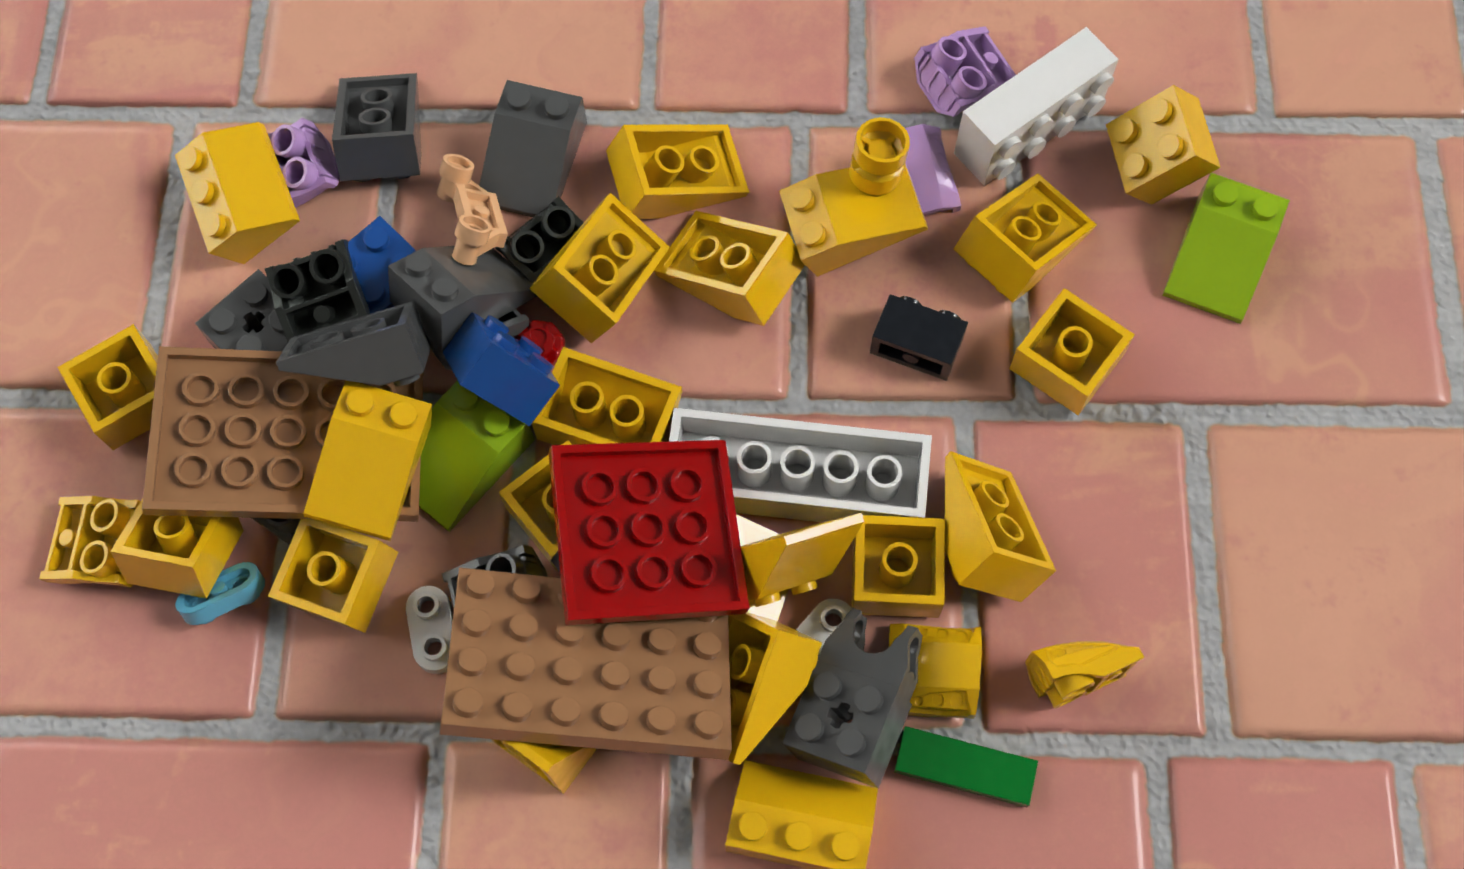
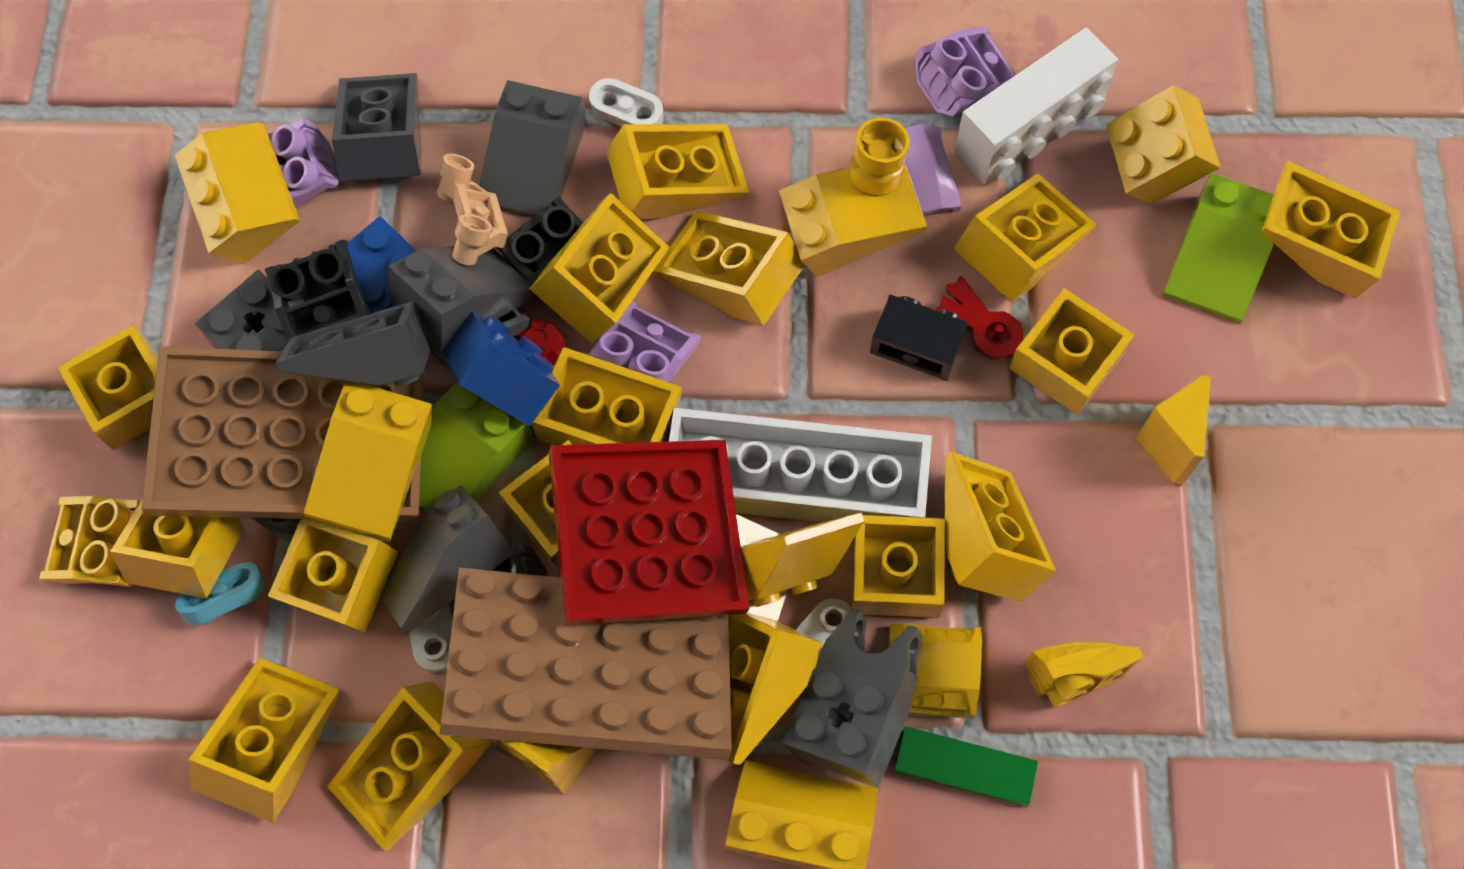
(262, 740): none -> yellow slope
(404, 765): none -> yellow slope
(447, 537): none -> dark grey slope
(629, 104): none -> white plate
(646, 344): none -> lavender slope
(993, 333): none -> red piece
(1177, 430): none -> yellow slope
(1330, 229): none -> yellow slope

